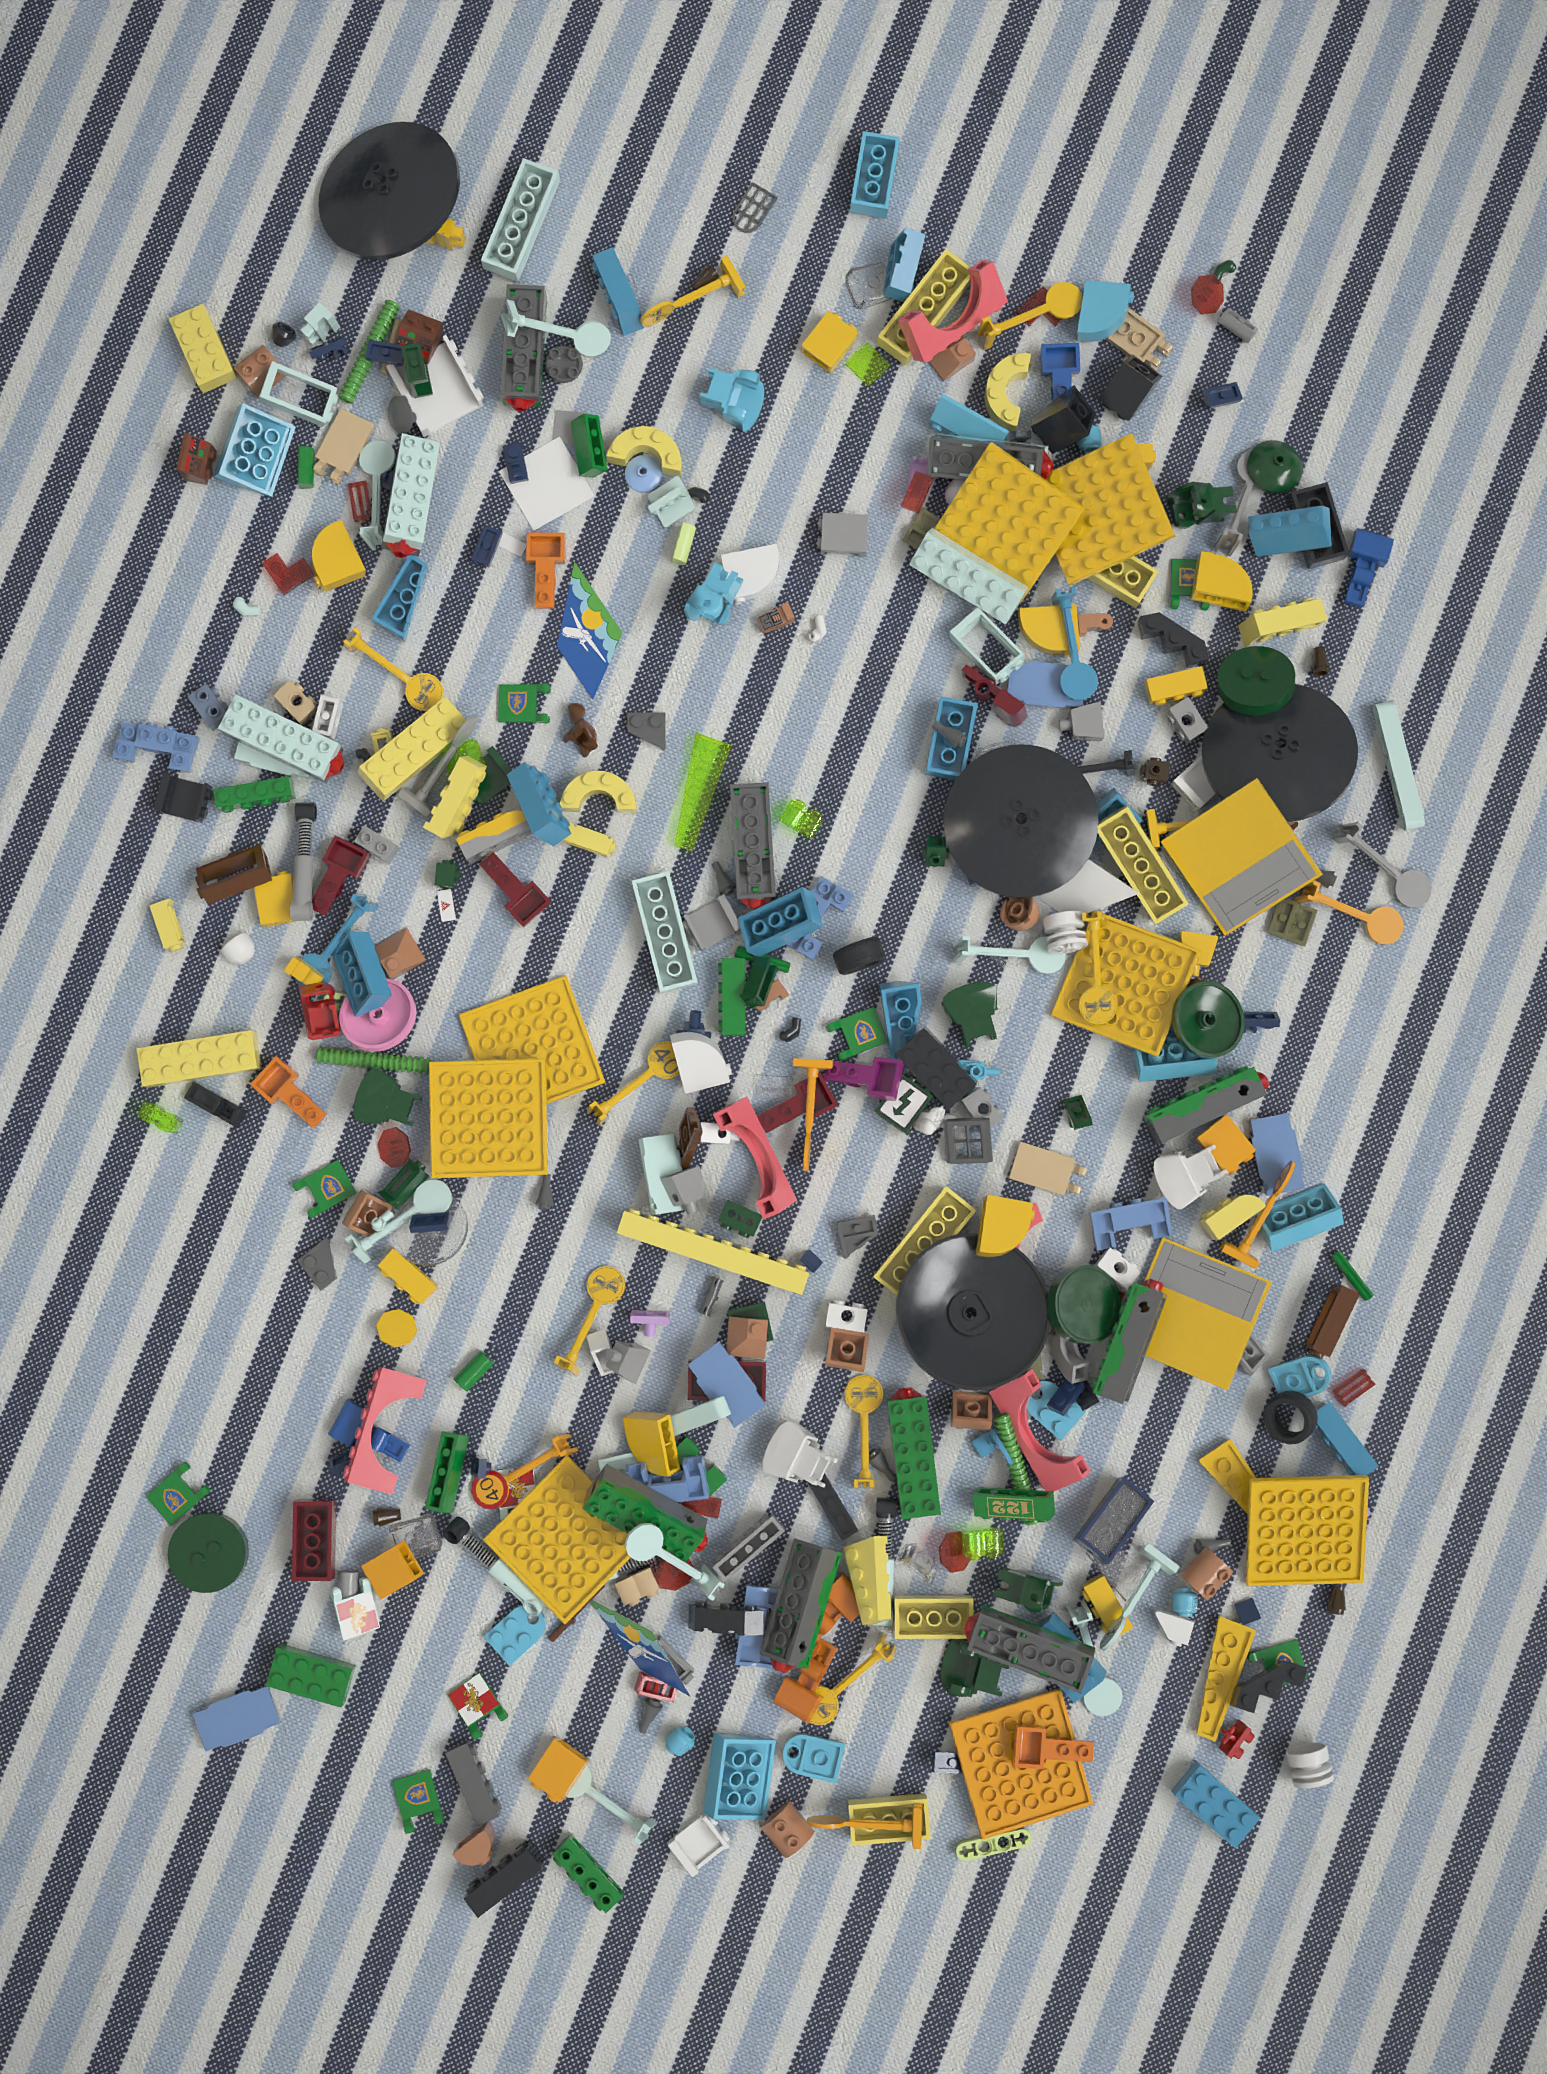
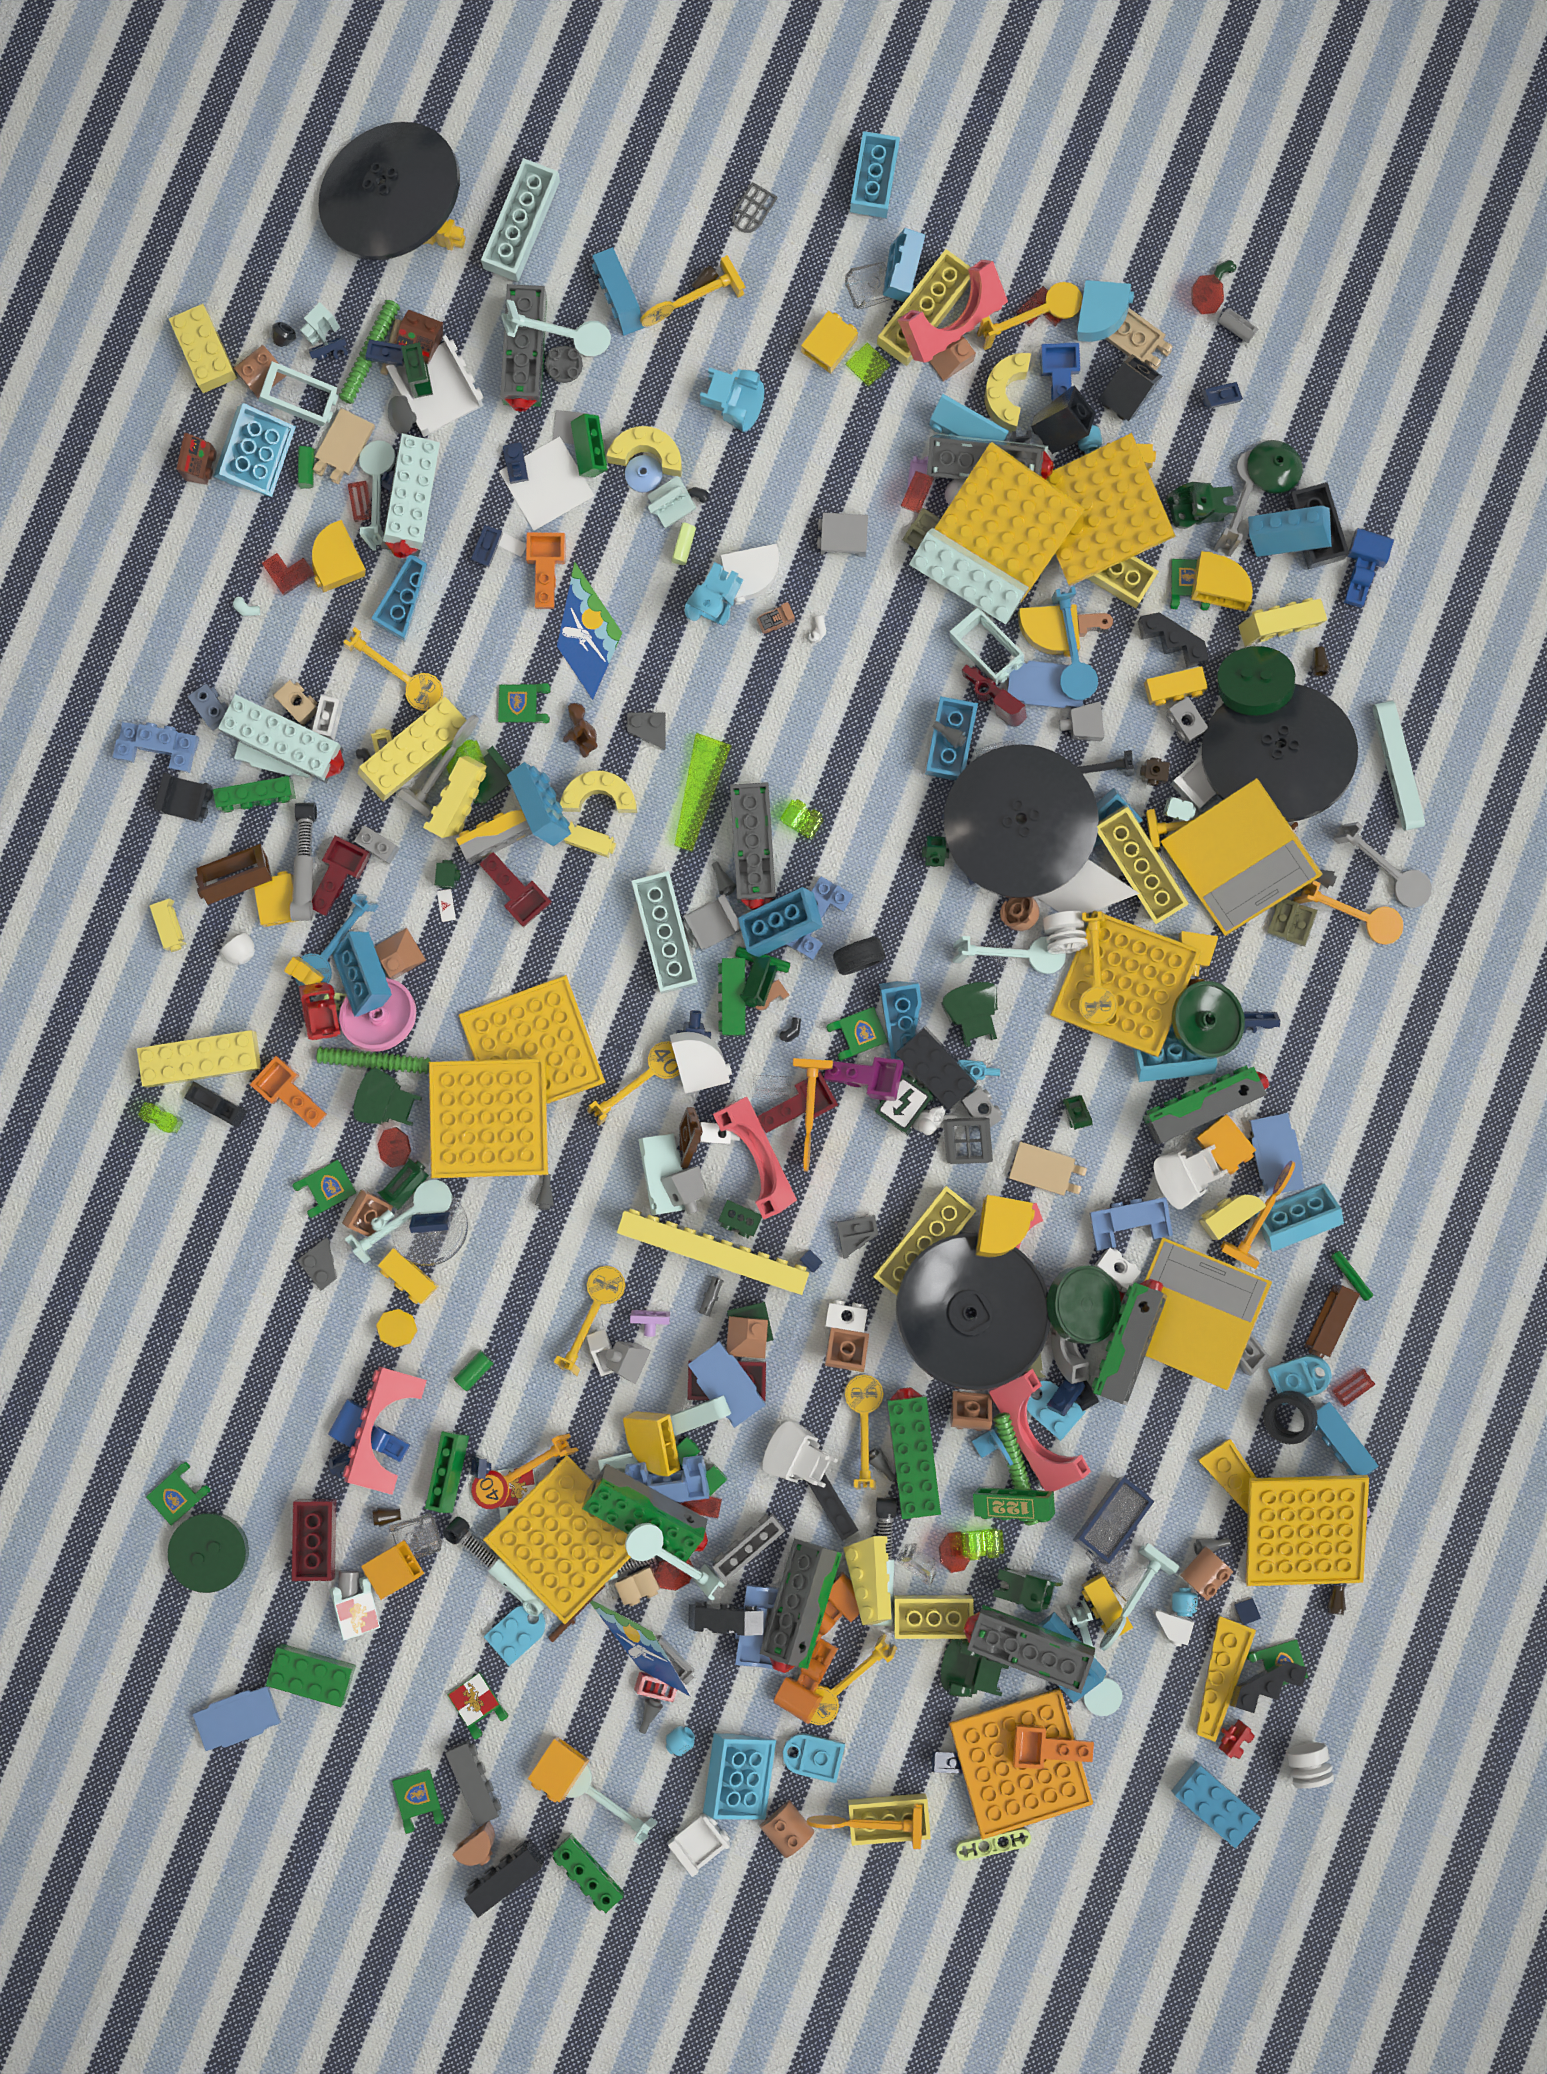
(1179, 809): none -> light aqua brick

